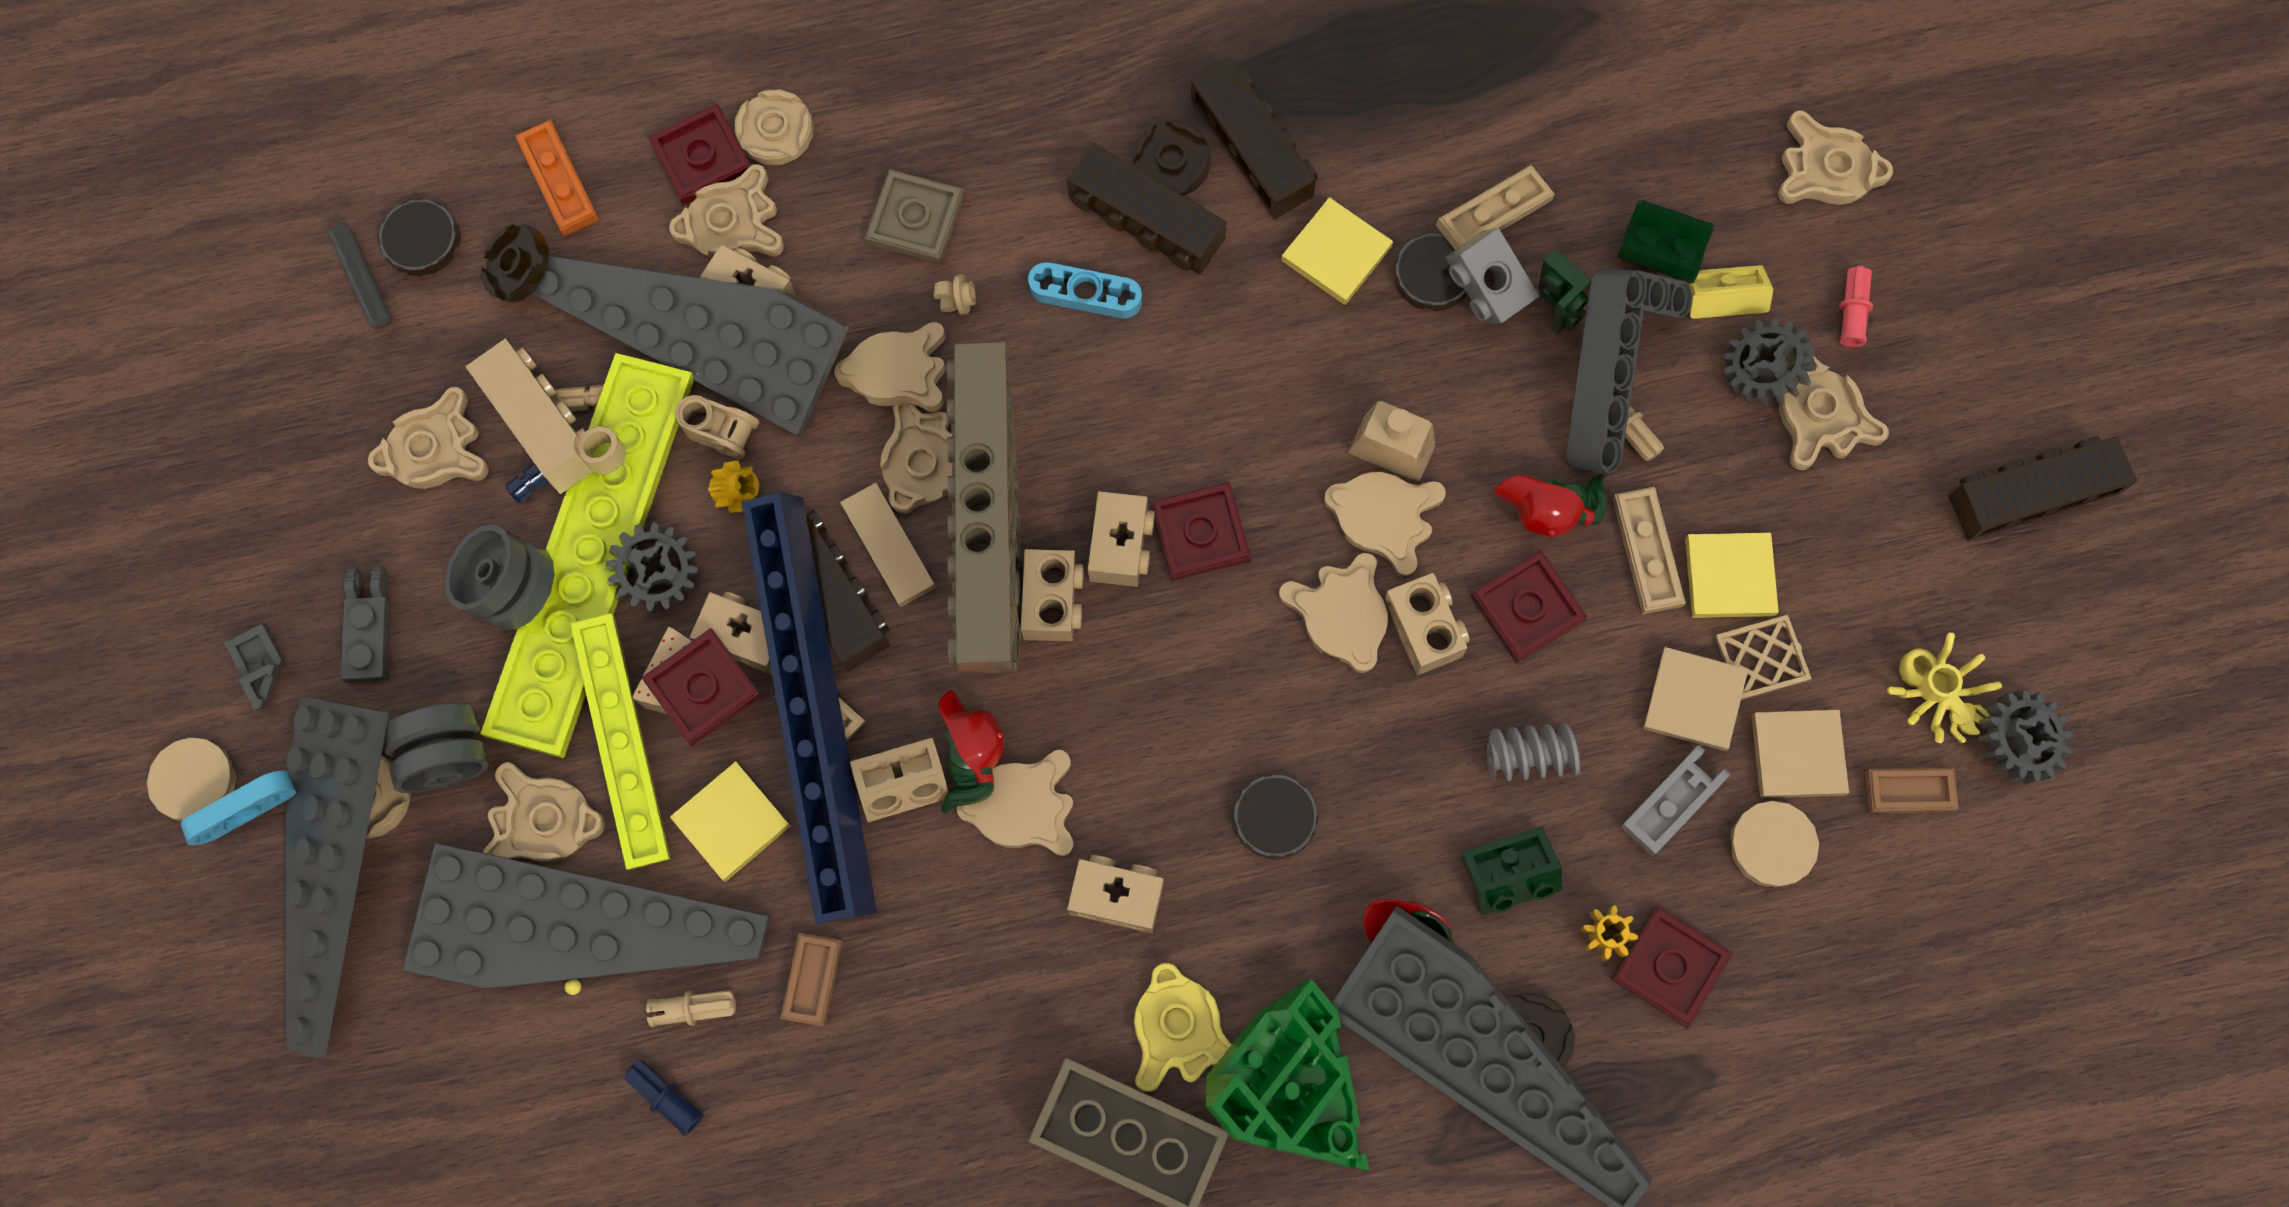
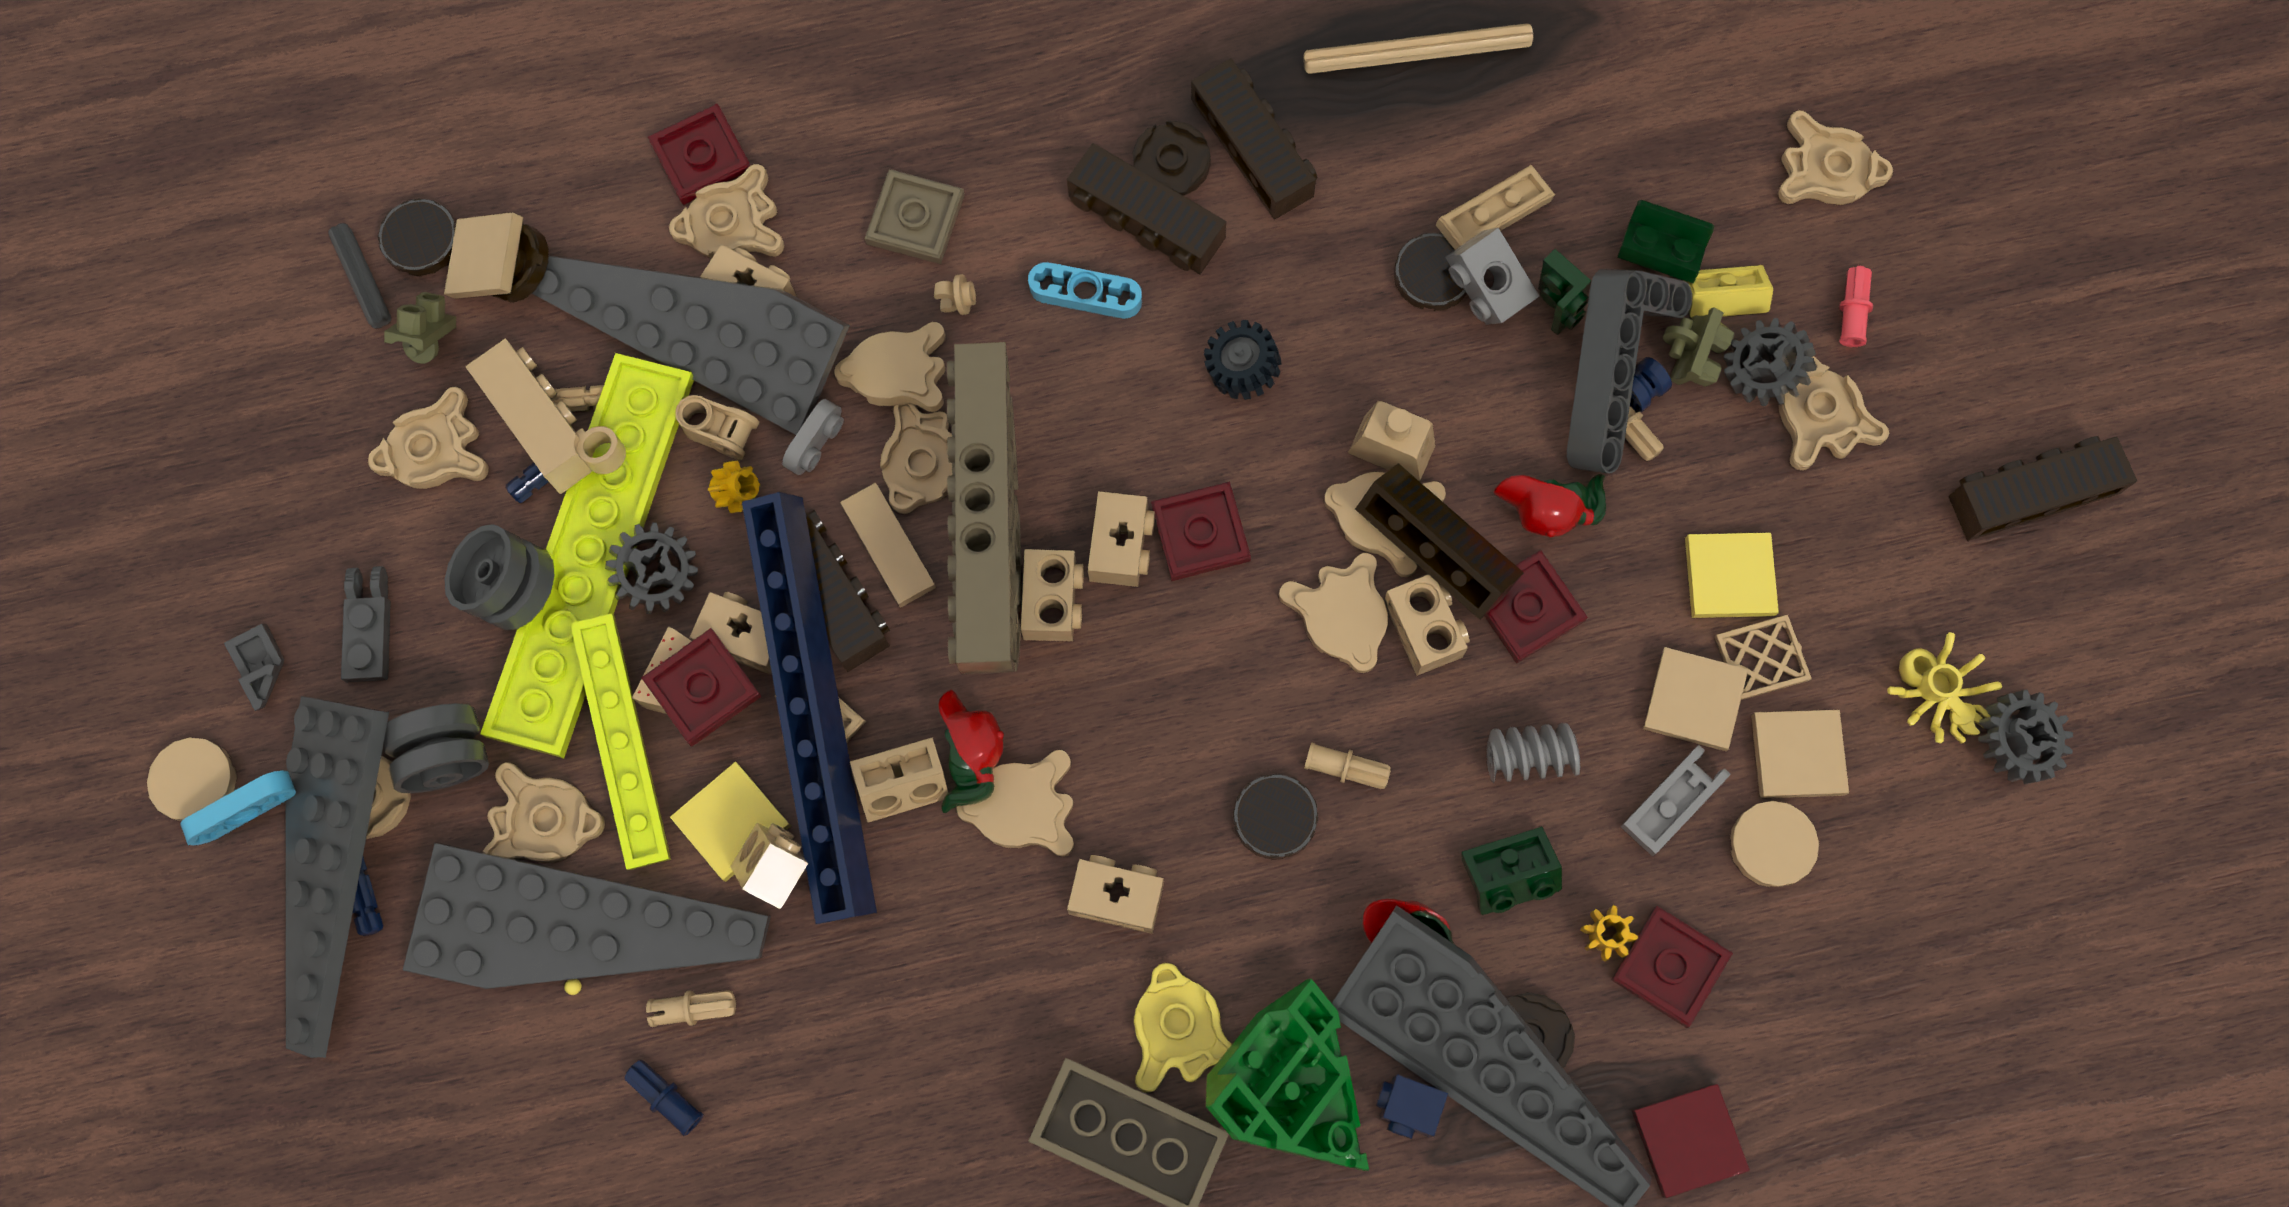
(367, 920): none -> dark blue axle
(421, 327): none -> olive hips
(483, 255): none -> tan tile
(557, 178): orange tile -> none
(769, 864): none -> brick
(774, 127): tan tile -> none
(805, 448): none -> light grey plate
(811, 980): medium nougat tile -> none
(1242, 359): none -> black wheel
(1337, 251): light yellow tile -> none
(1347, 766): none -> tan axle
(1410, 1107): none -> dark blue brick
(1418, 48): none -> tan axle
(1439, 541): none -> dark brown brick
(1648, 550): tan tile -> none
(1649, 381): none -> dark blue wheel
(1690, 1141): none -> dark red tile
(1692, 344): none -> olive hips
(1911, 790): medium nougat tile -> none

